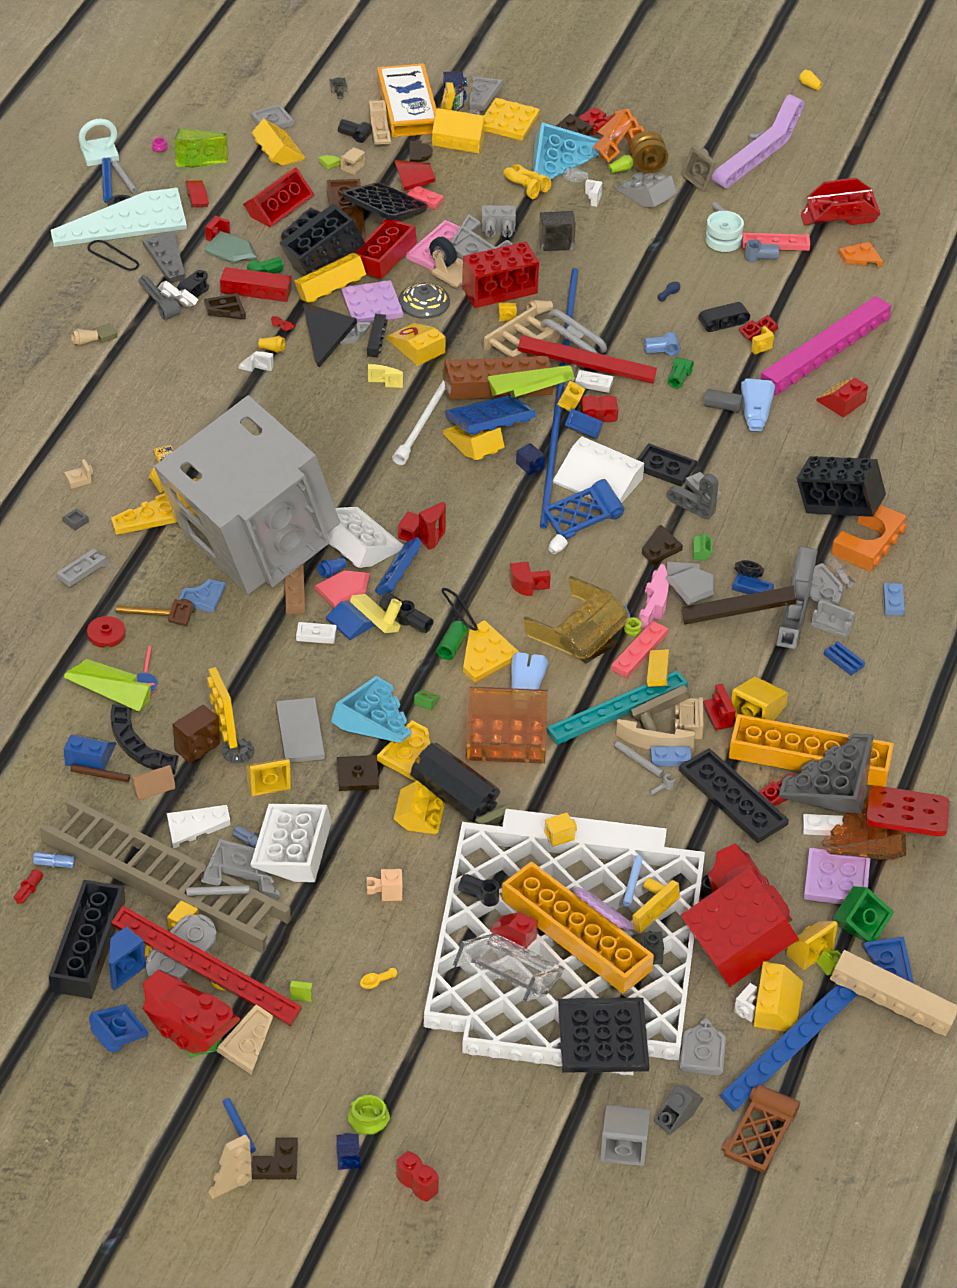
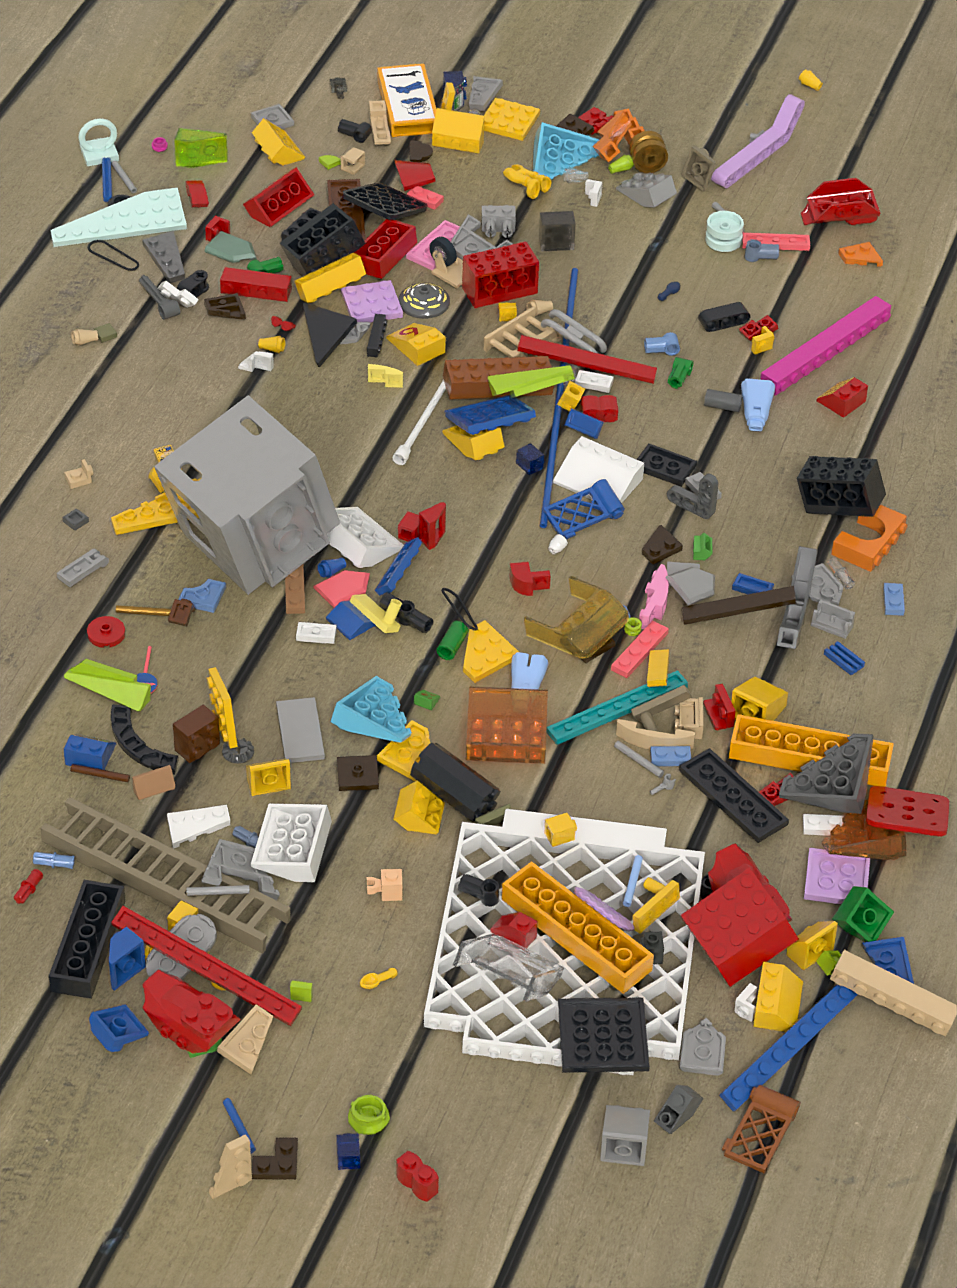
(749, 568): black gear -> none

